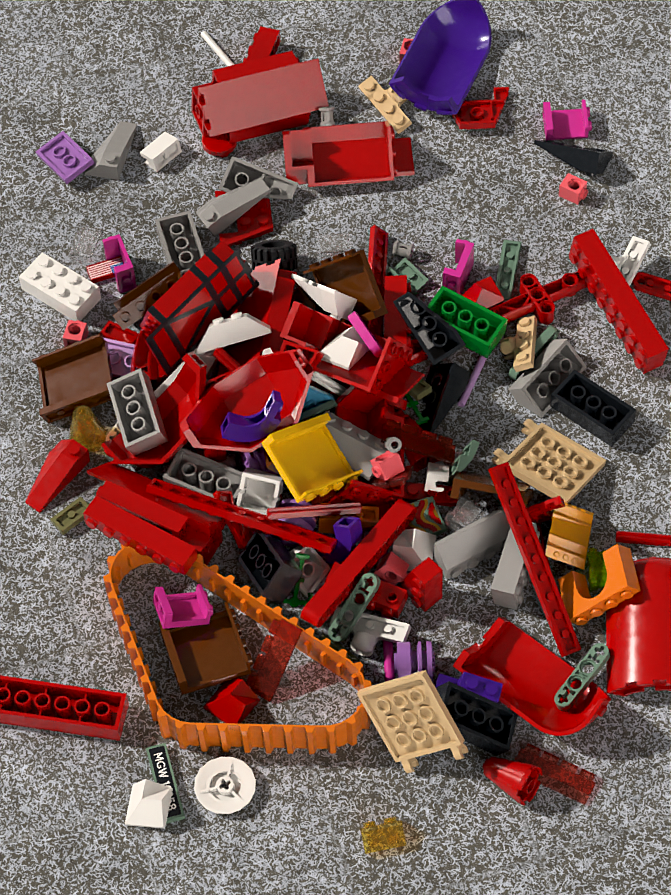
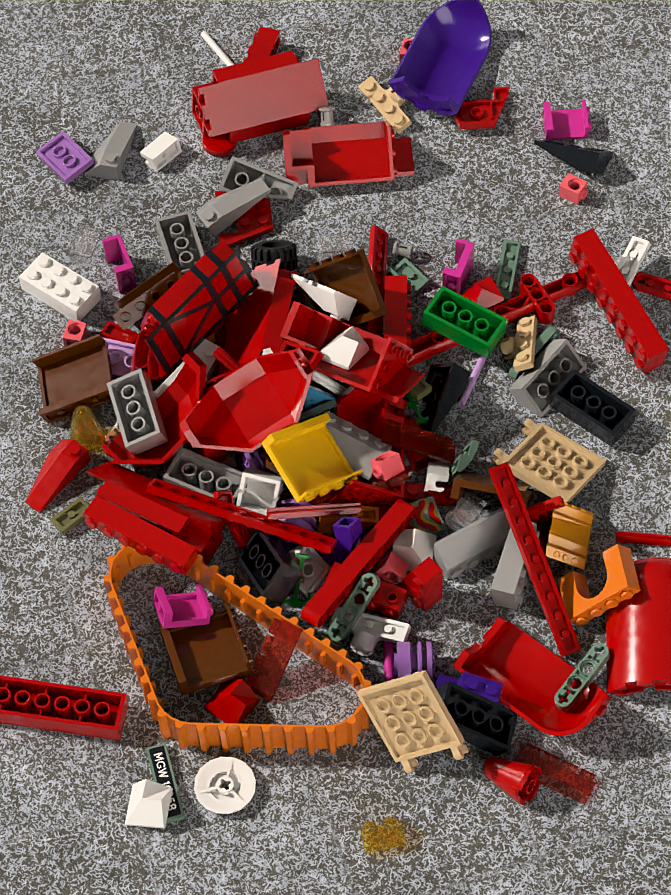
(103, 270): tile -> none
(231, 331): white wedge -> none
(253, 427): dark purple arch -> none
(365, 334): dark pink beam -> none
(397, 442): light grey pin -> none
(432, 333): black wedge -> none
(597, 569): clear neon green hinge -> none

